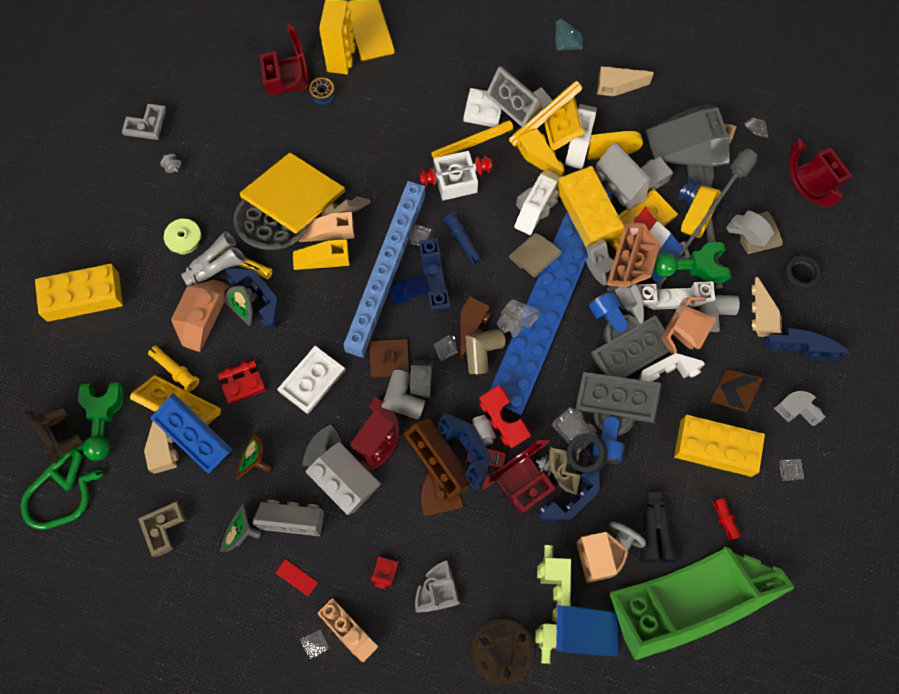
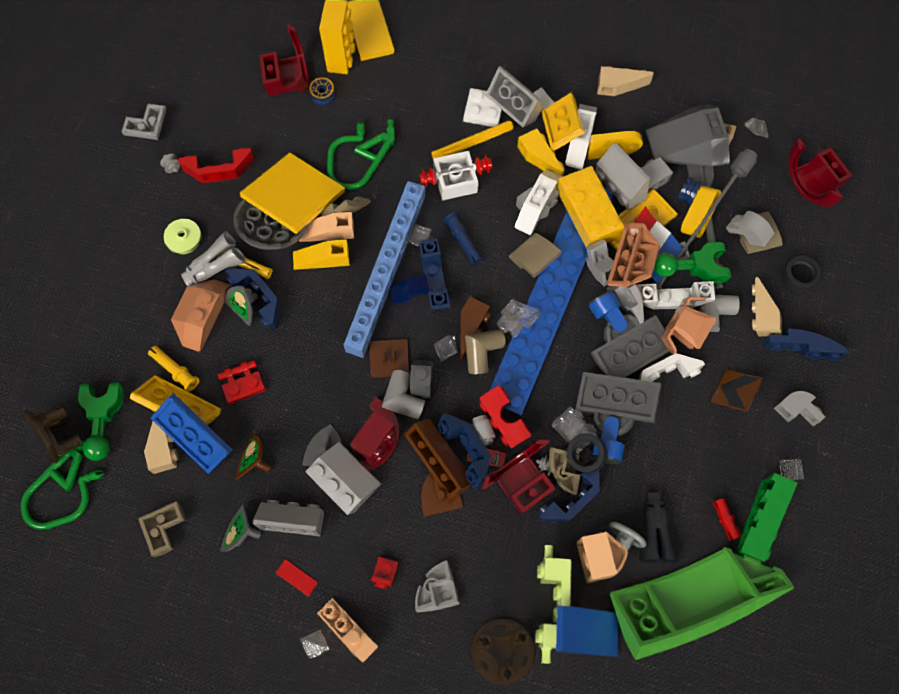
(78, 292): yellow brick -> none
(242, 159): none -> red slope
(311, 379): white plate -> none
(388, 140): none -> green piece
(546, 112): yellow axle -> none
(567, 37): clear light blue slope -> none
(719, 445): yellow brick -> none
(765, 517): none -> green wedge

